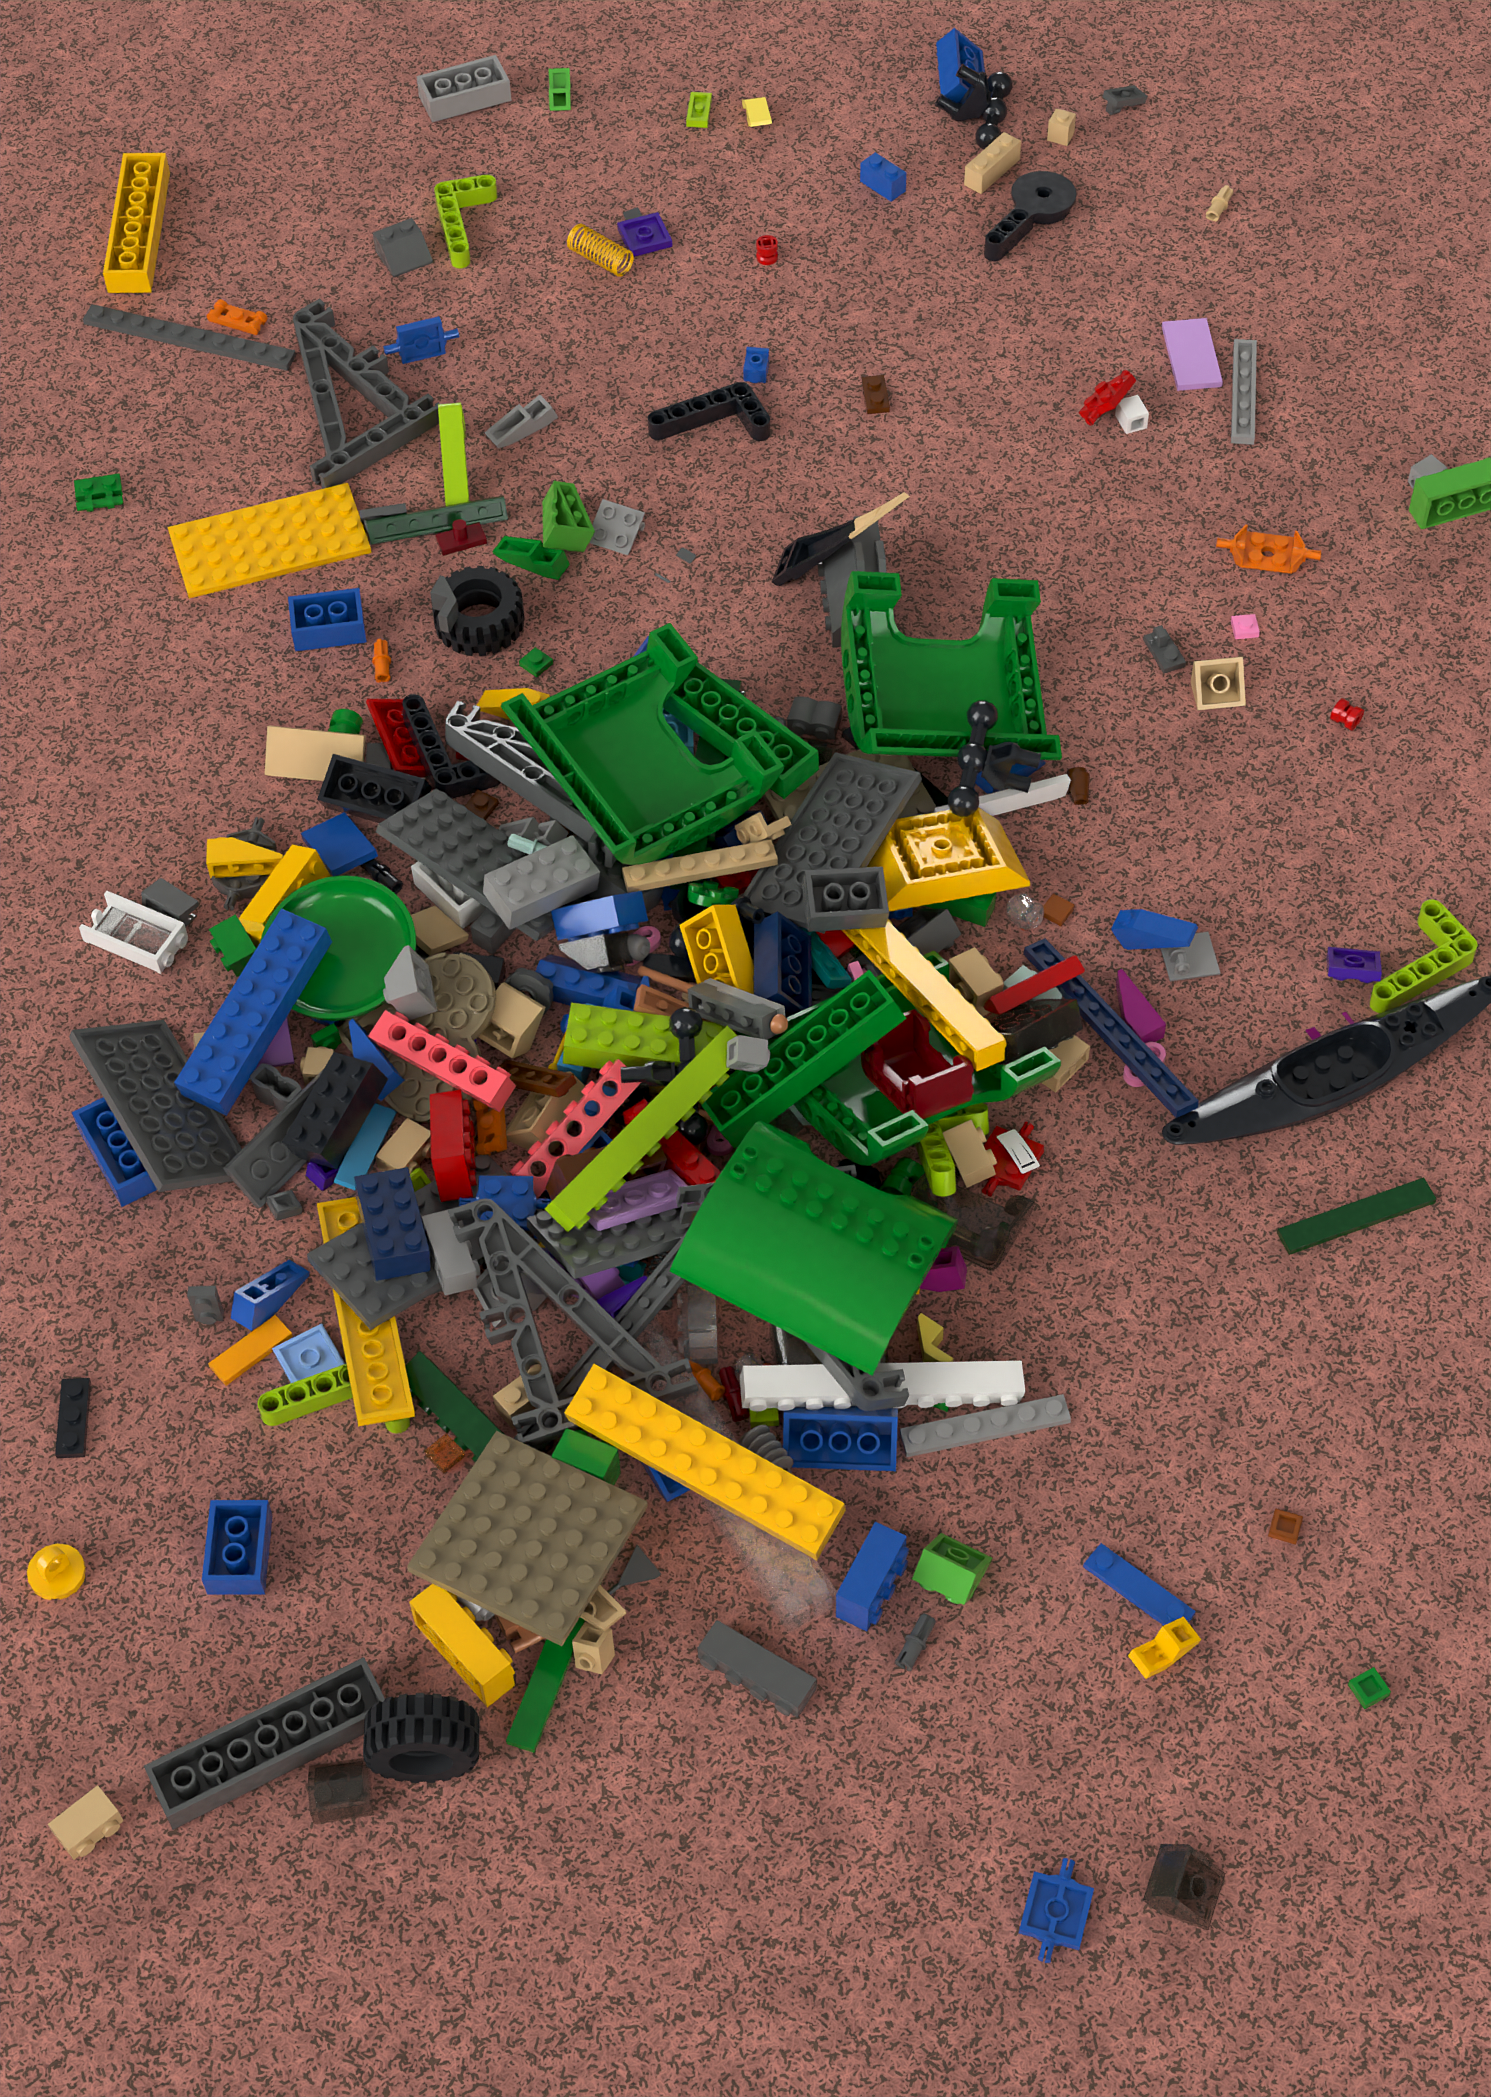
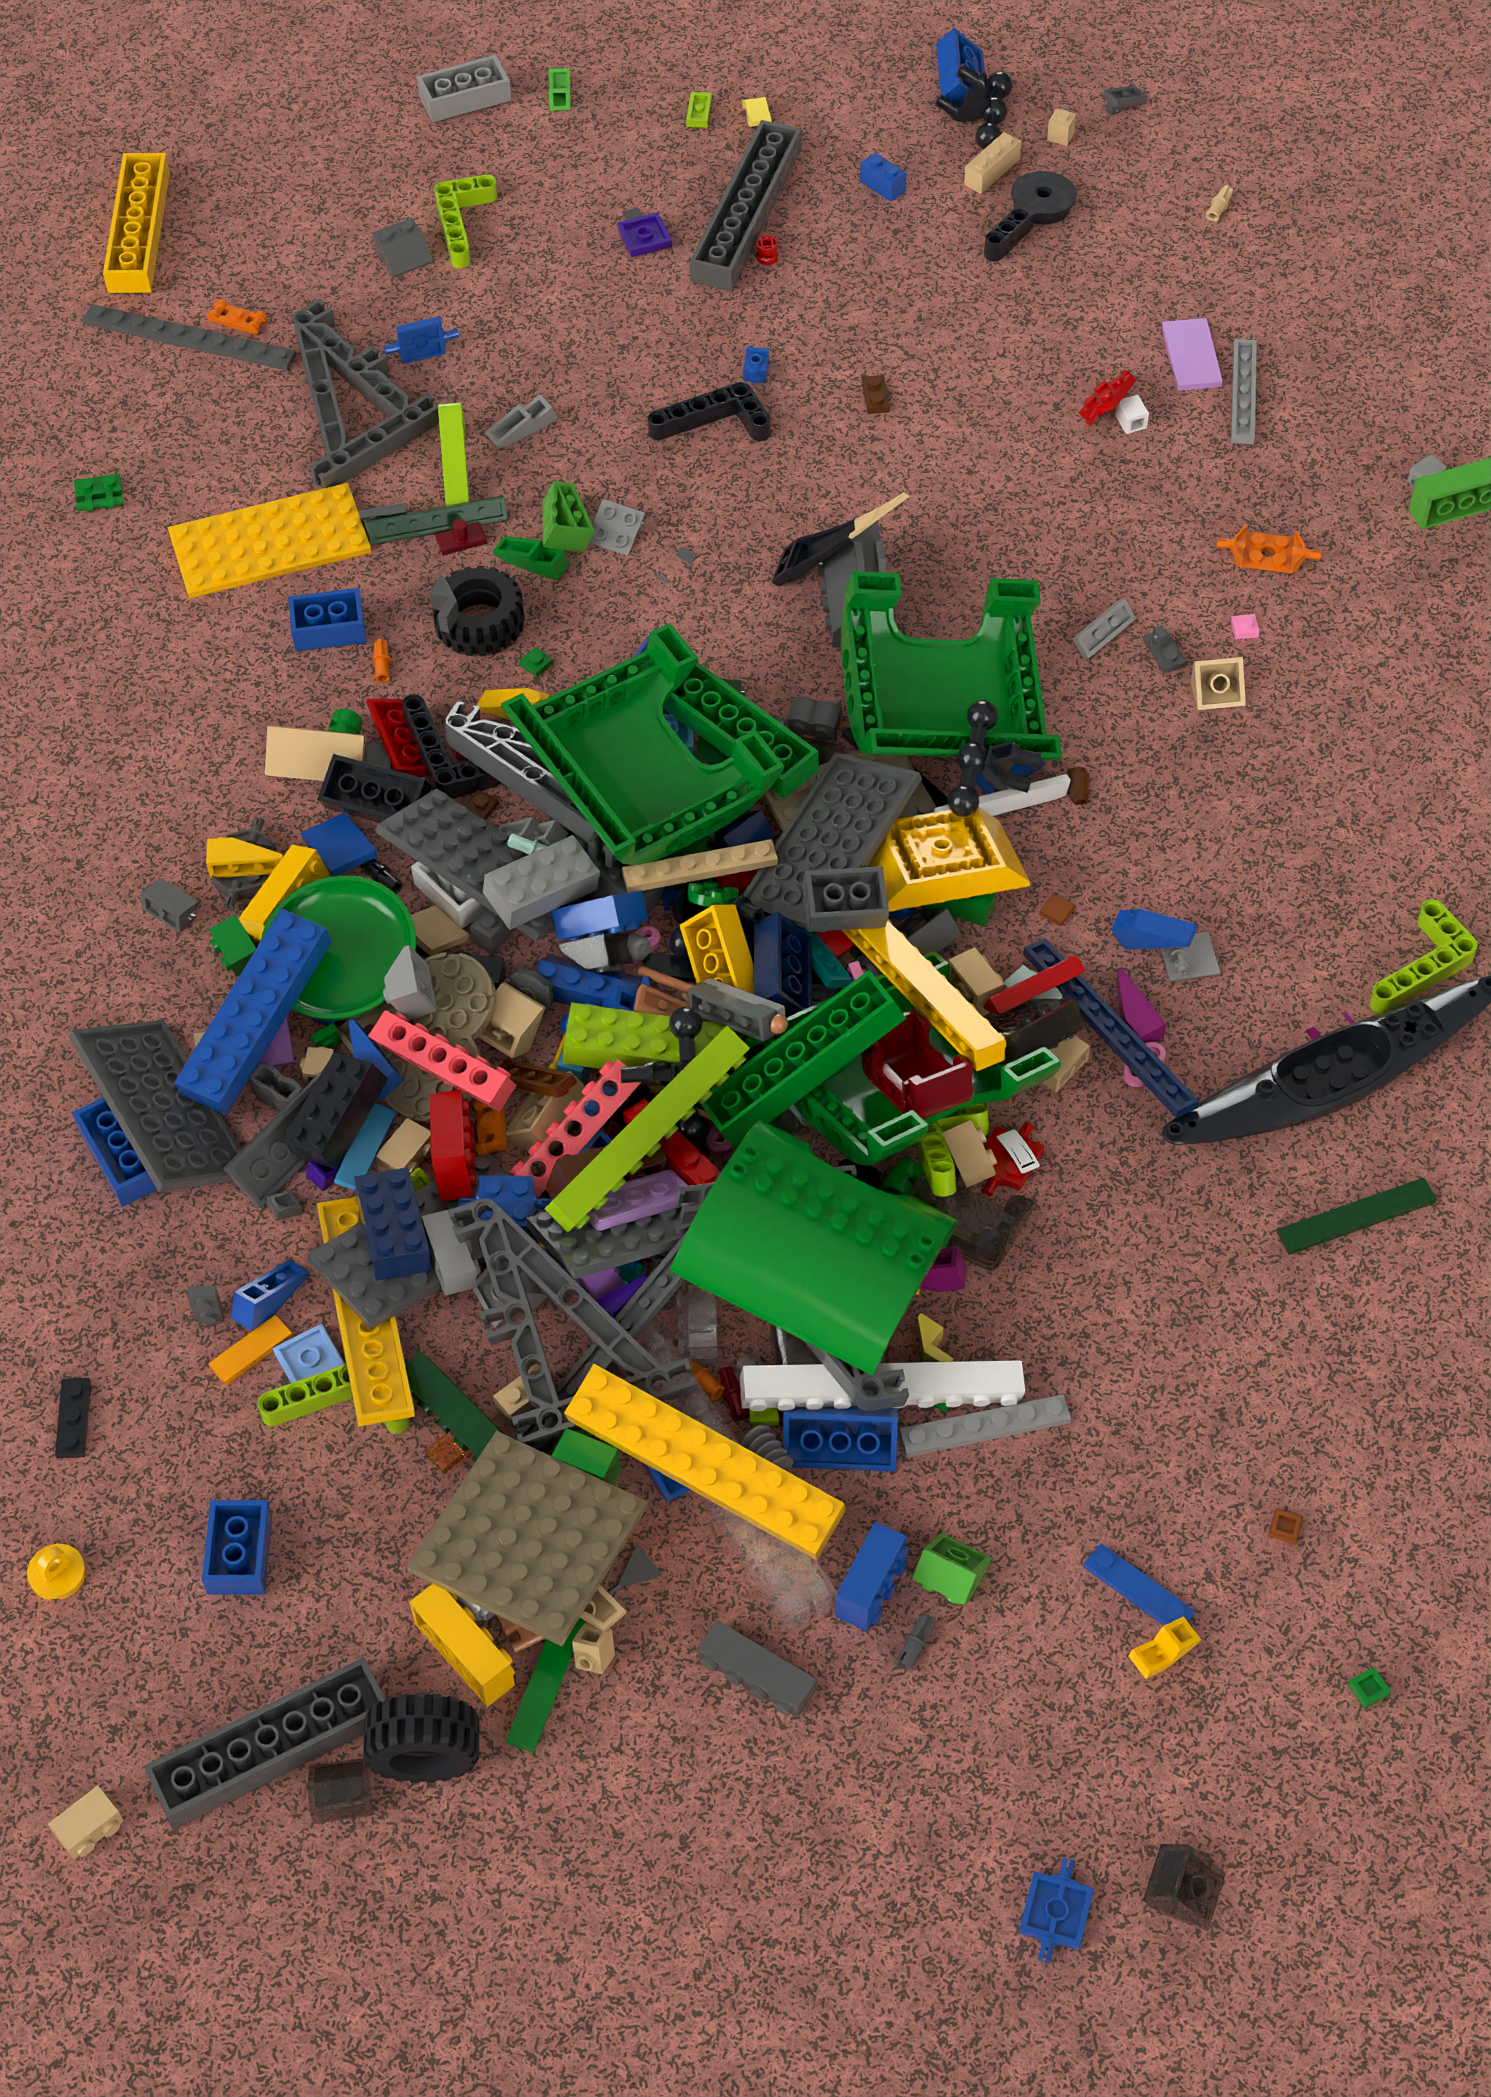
(136, 933): white door -> none
(615, 263): yellow piece -> none
(745, 205): none -> dark grey brick
(747, 1053): light grey brick -> none
(755, 829): tan bracket -> none
(1025, 911): clear head -> none
(1104, 628): none -> light grey plate
(1347, 714): red wheel -> none
(1354, 964): dark purple plate -> none

